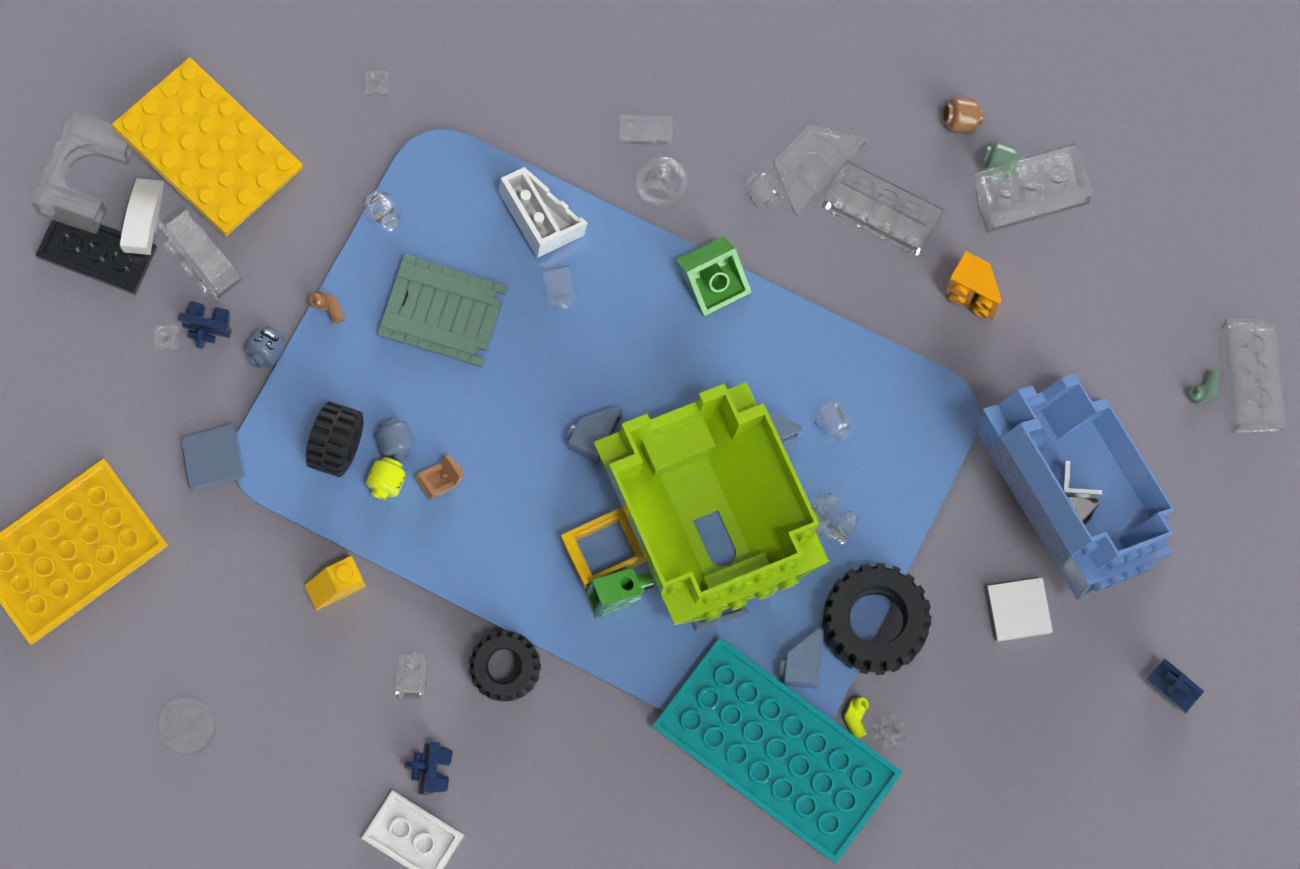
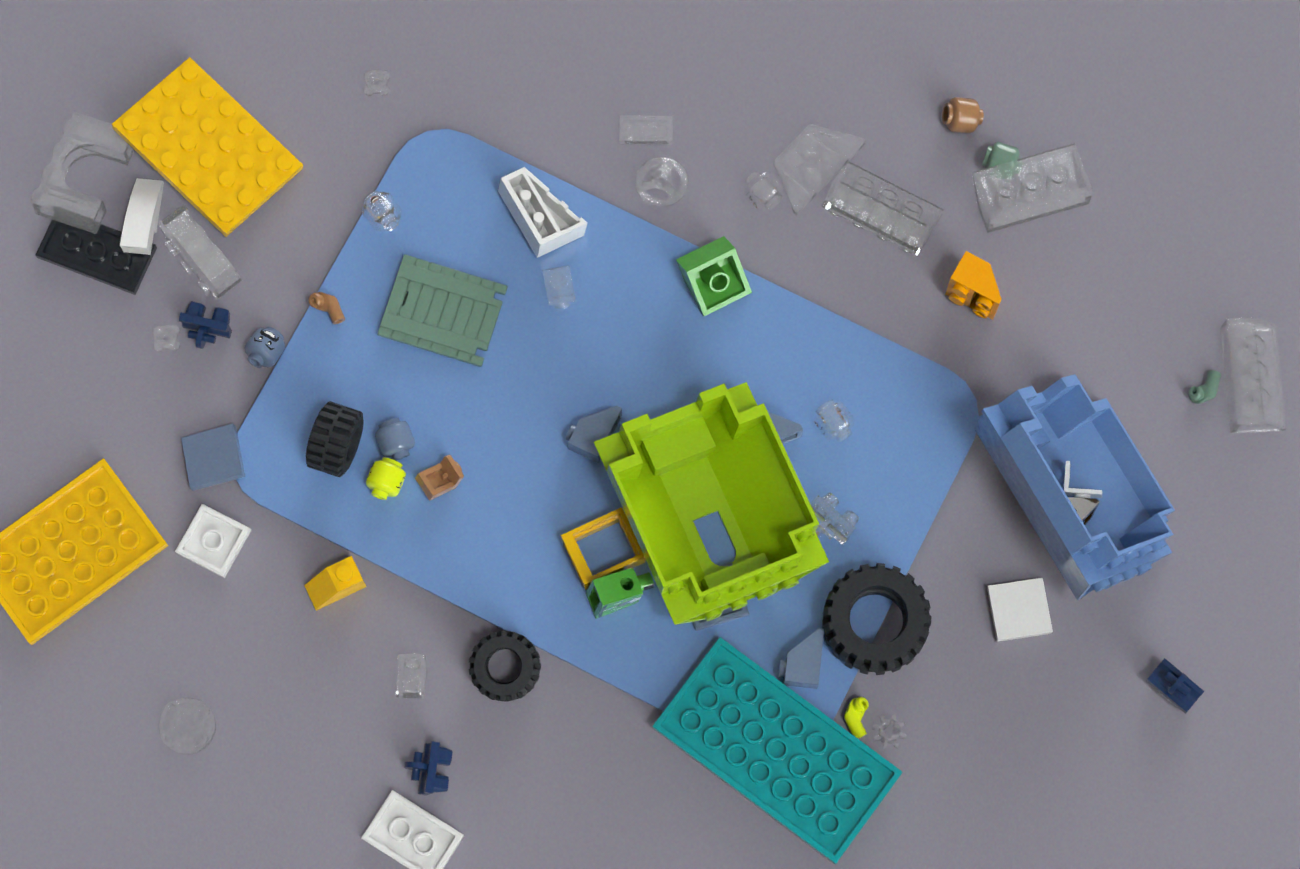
(213, 540): none -> white tile

